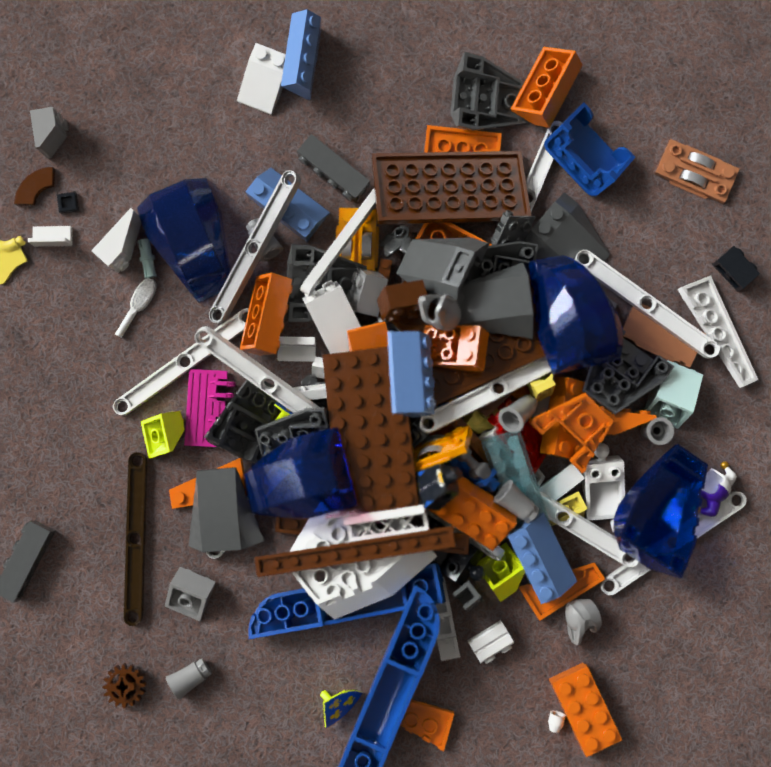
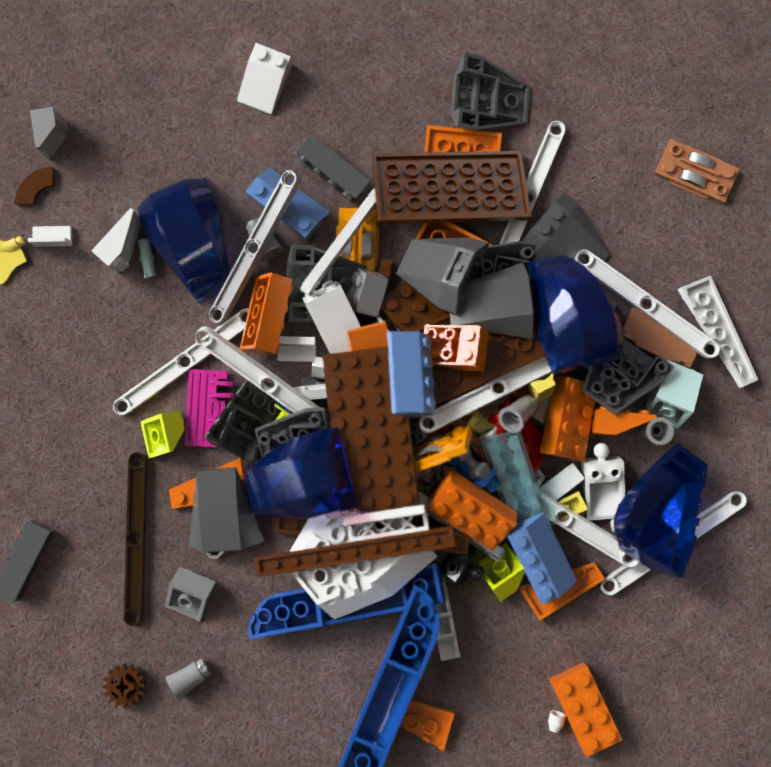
(67, 202): black tile -> none
(139, 301): white piece -> none
(301, 53): medium blue slope -> none
(338, 705): blue shield -> none
(396, 241): dark grey plate -> none
(401, 301): reddish brown brick -> none
(438, 485): black torso -> none
(446, 314): light grey helmet -> none
(468, 596): dark grey window -> none
(491, 642): white brick -> none
(512, 228): dark grey hinge -> none
(516, 502): light grey plant -> none
(547, 86): orange slope -> none
(579, 617): light grey helmet -> none
(583, 420): orange wing -> none
(585, 154): blue windscreen -> none
(717, 489): piece -> none
(736, 268): black brick -> none

